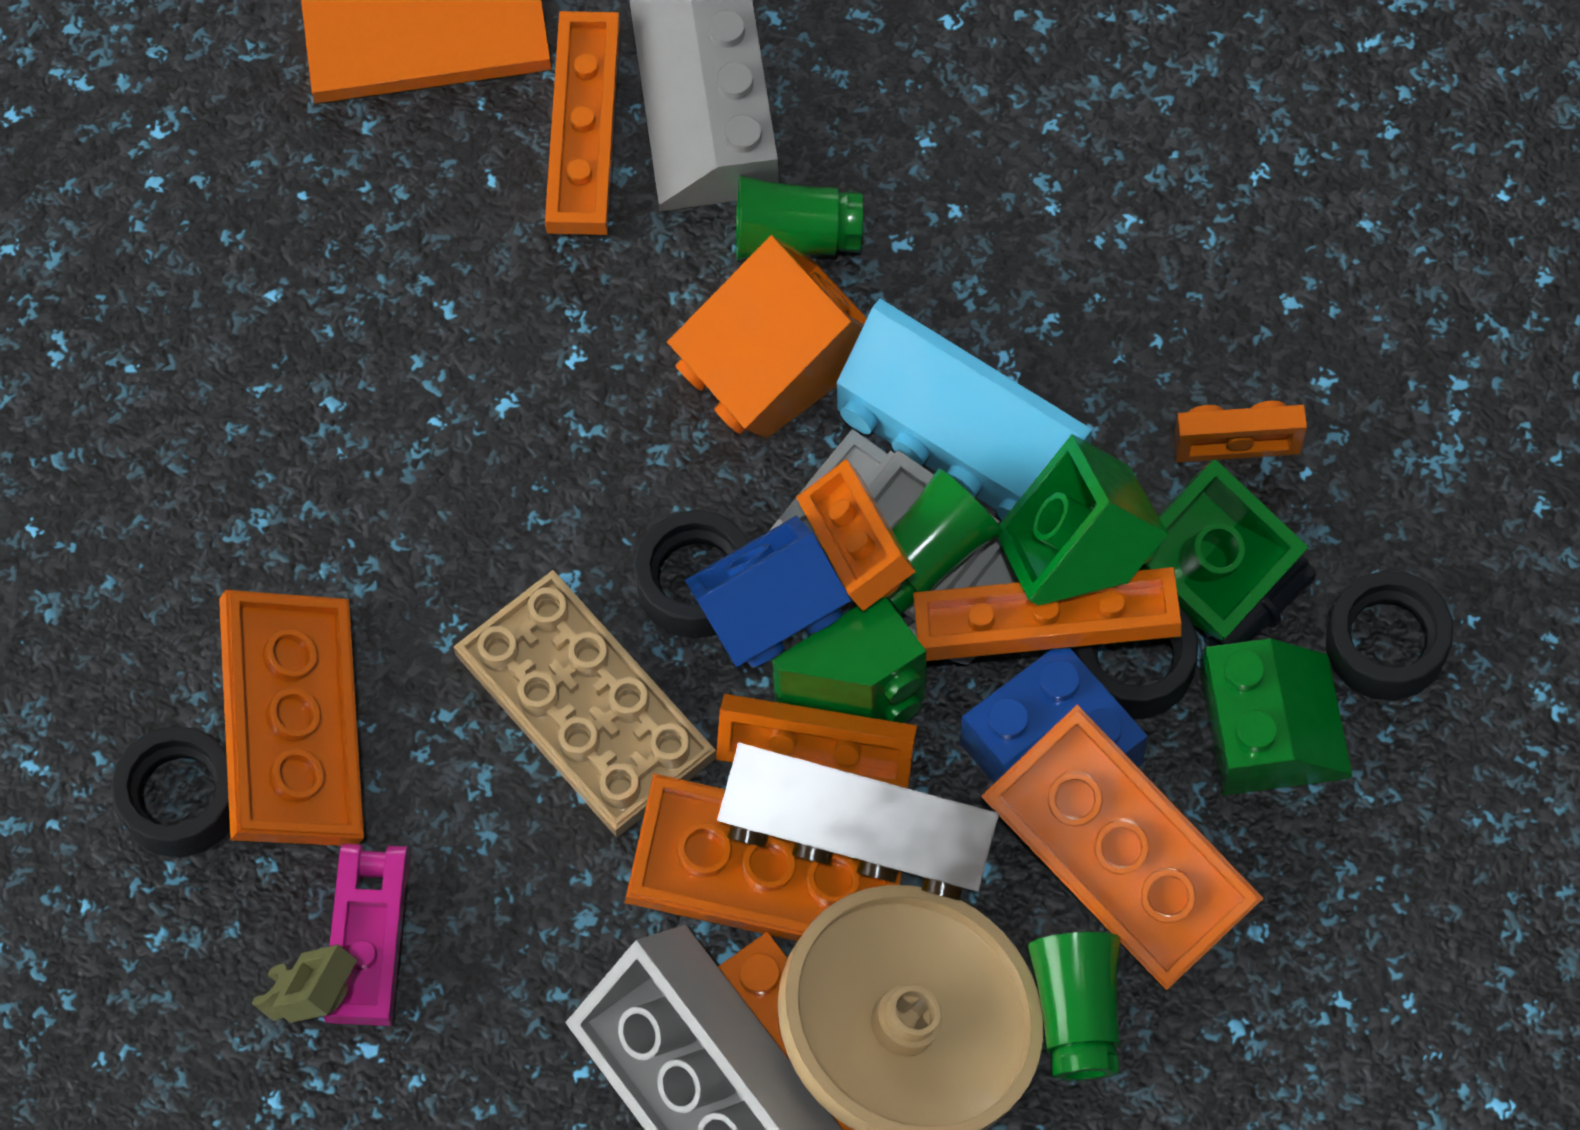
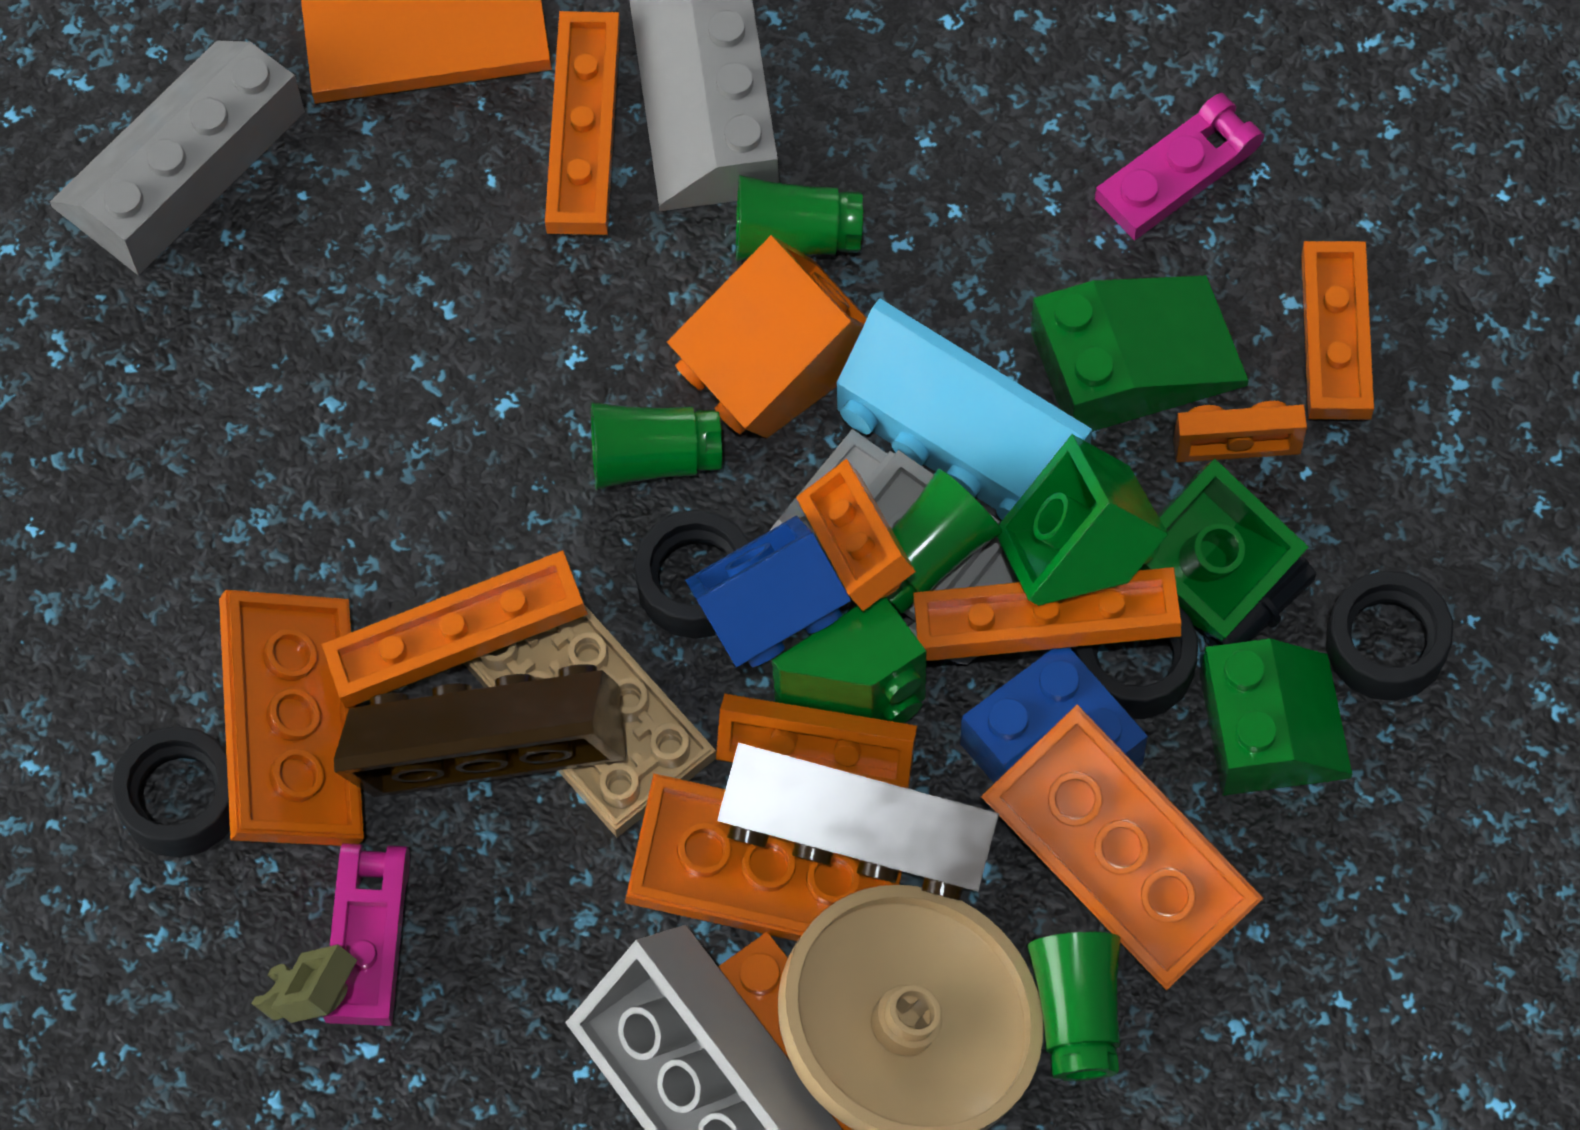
(182, 152): none -> light grey slope
(454, 629): none -> orange plate
(482, 732): none -> dark brown slope
(652, 443): none -> green plant
(1134, 347): none -> green slope
(1178, 167): none -> dark pink plate
(1337, 330): none -> orange plate

